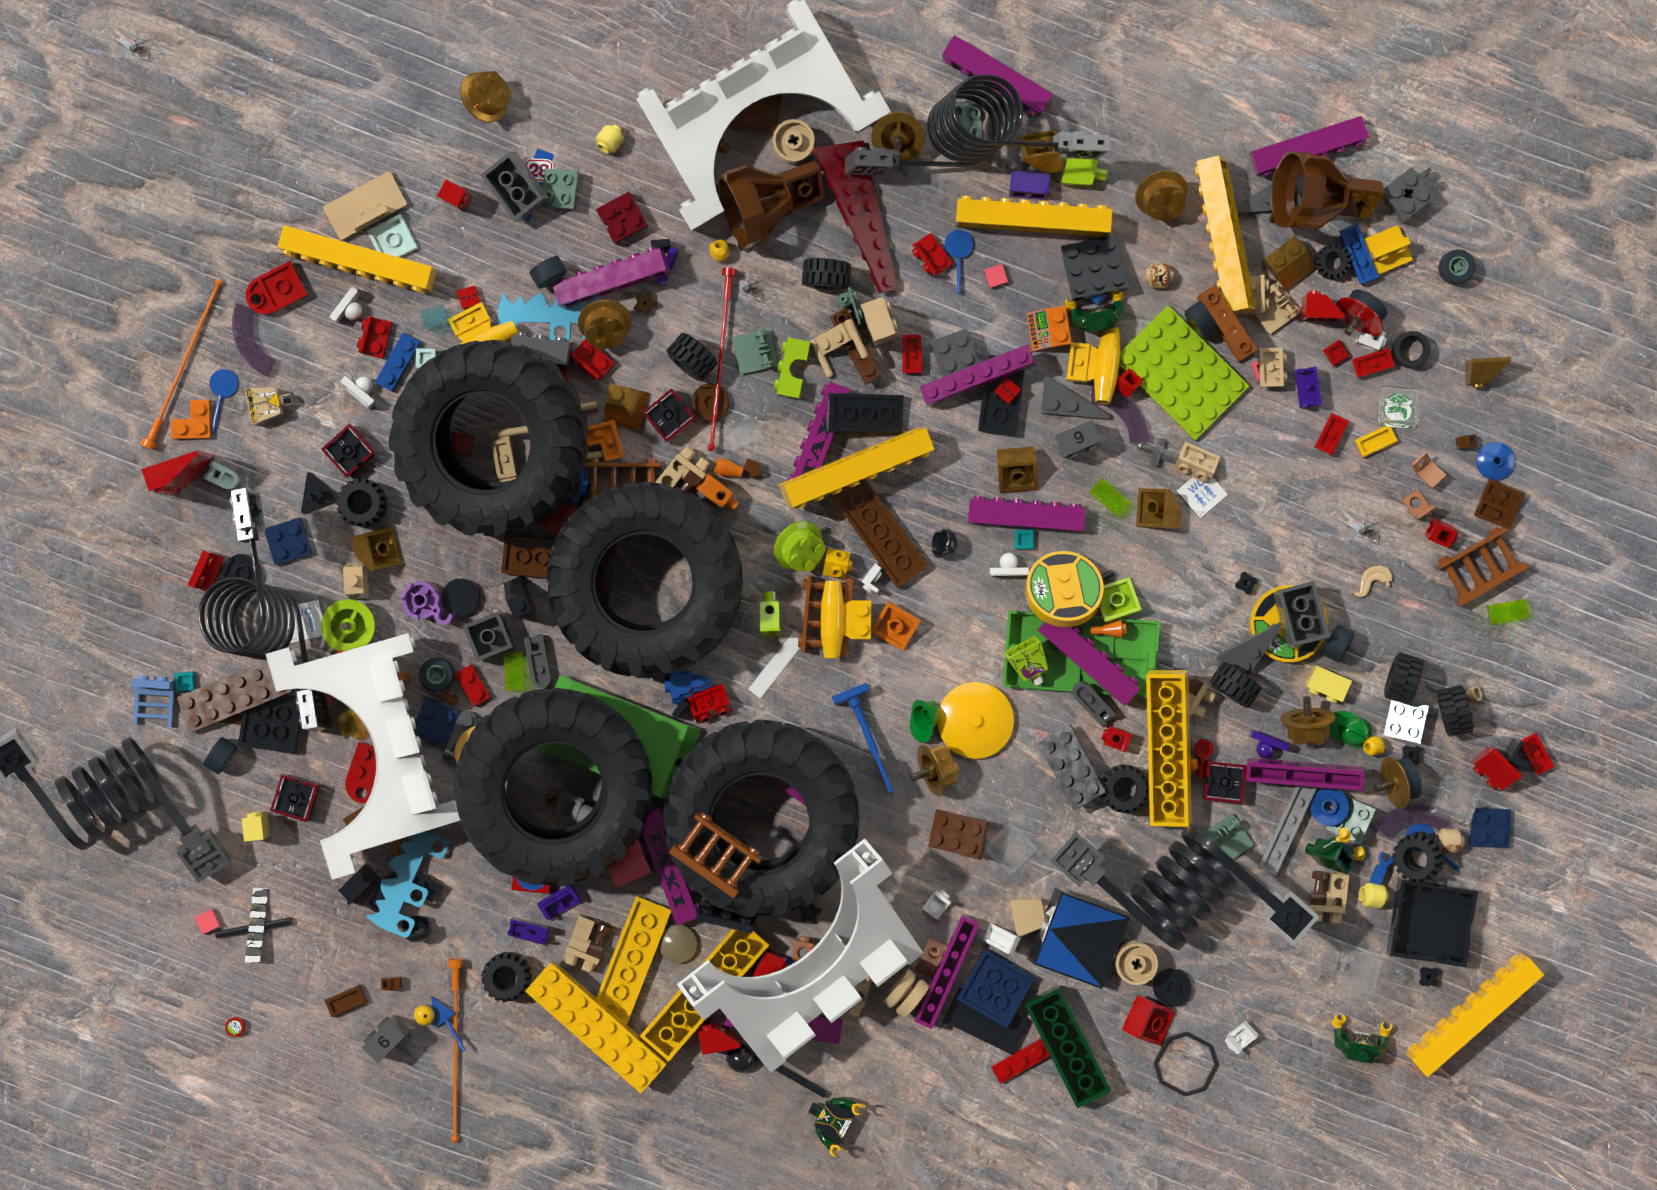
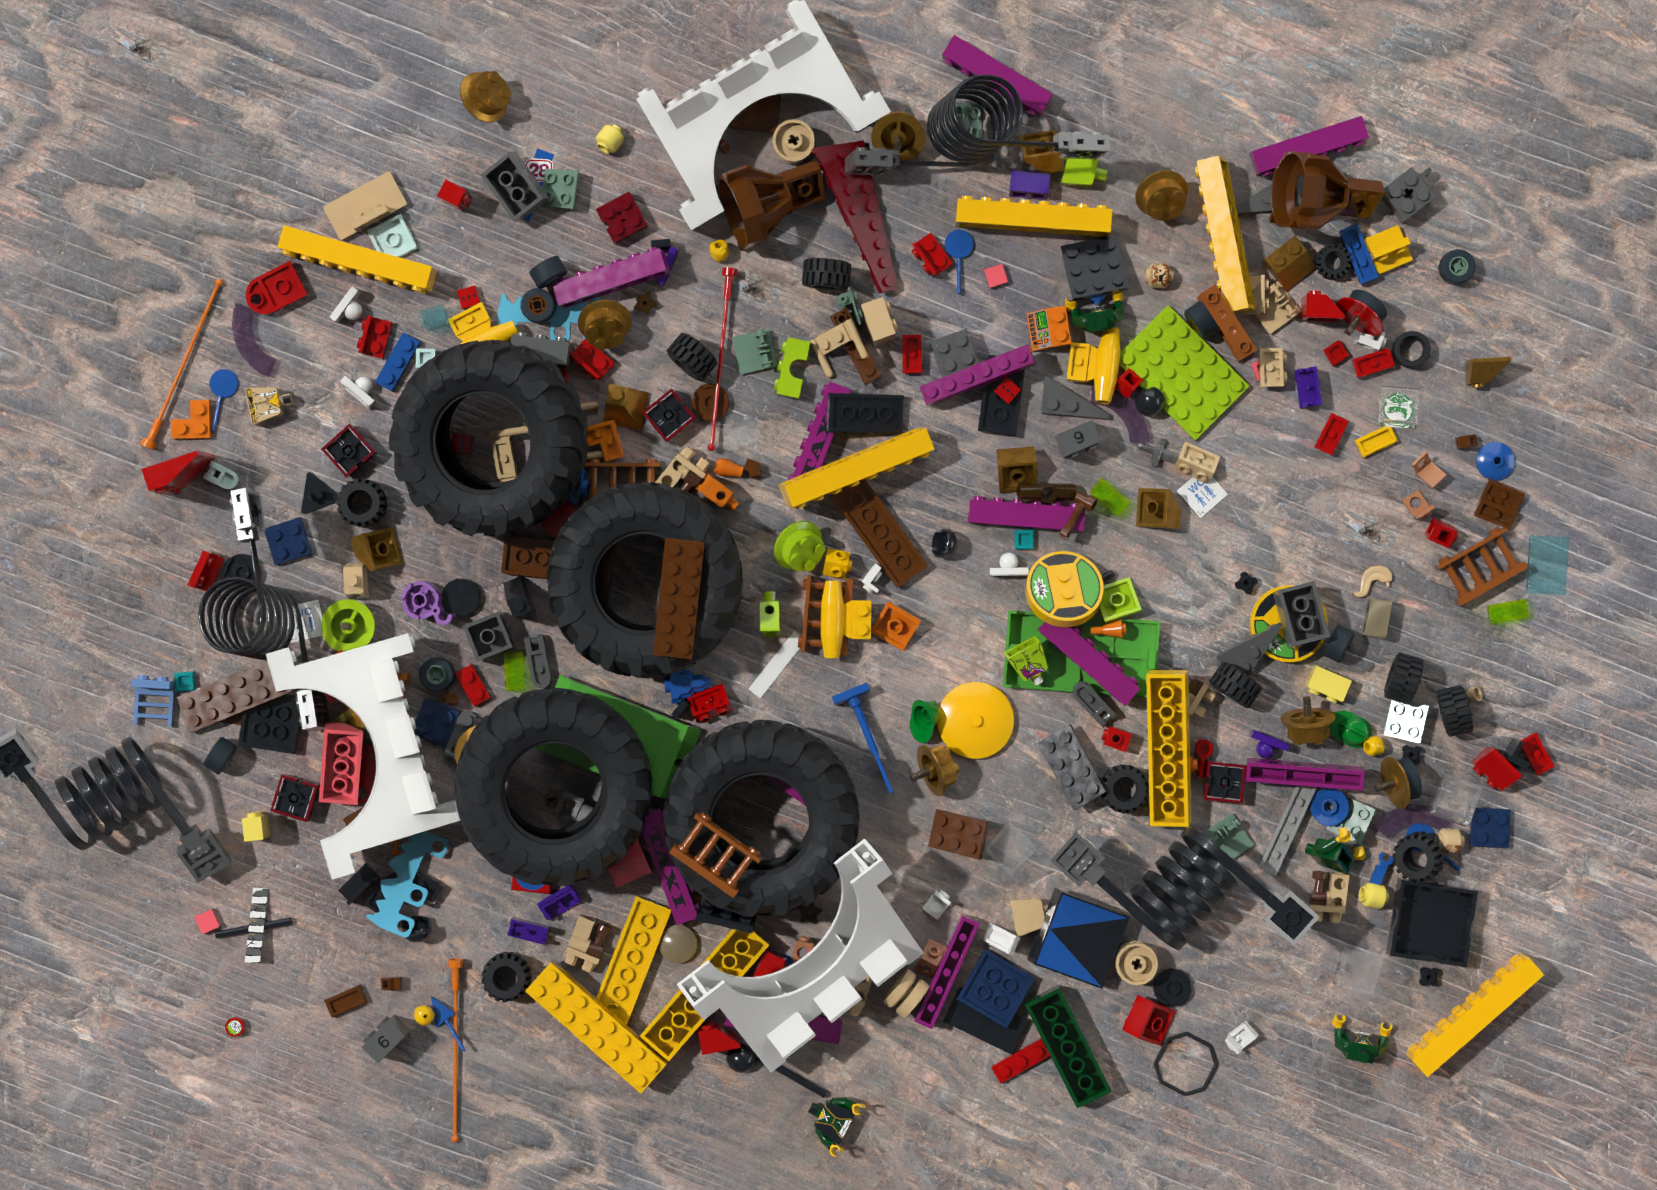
(340, 764): none -> coral slope
(538, 305): none -> black wheel
(678, 598): none -> reddish brown plate
(1057, 492): none -> dark brown piece
(1083, 502): none -> reddish brown brick
(1150, 401): none -> black hair
(1377, 618): none -> dark tan piece
(1547, 565): none -> clear light blue piece

